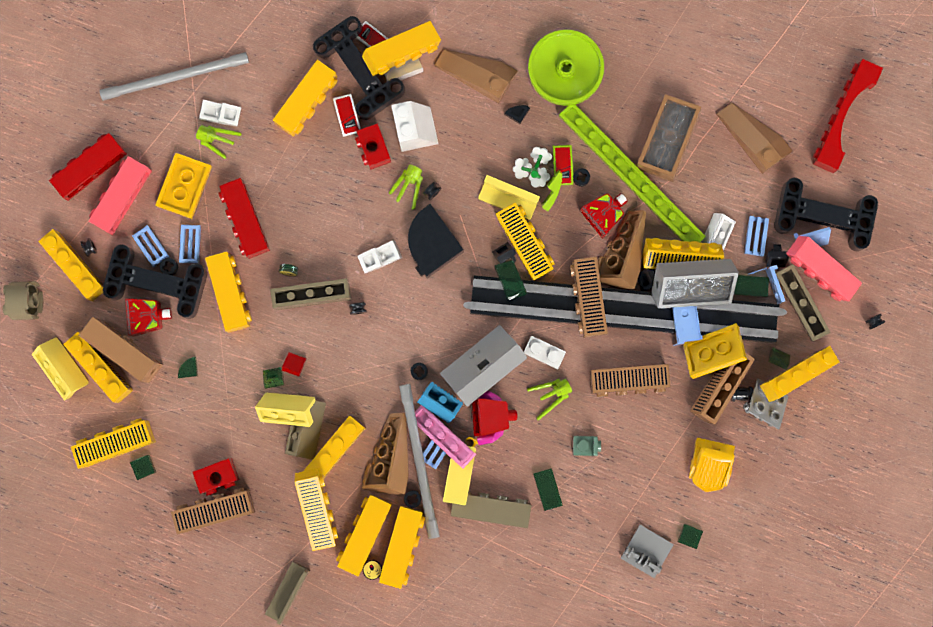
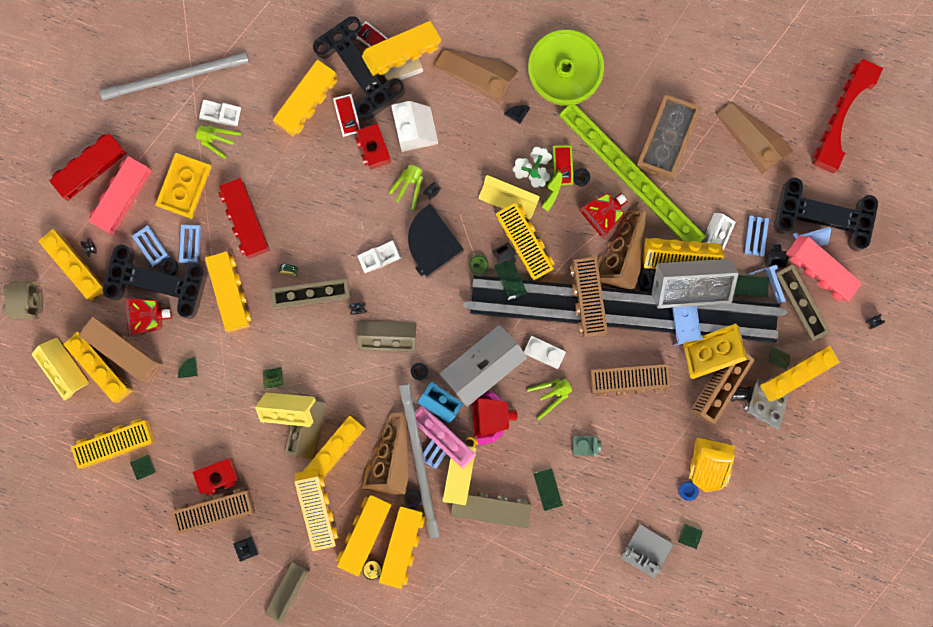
(246, 549): none -> black tile
(293, 364): red tile -> none
(387, 336): none -> dark tan panel
(478, 265): none -> clear green tile
(688, 491): none -> blue tile

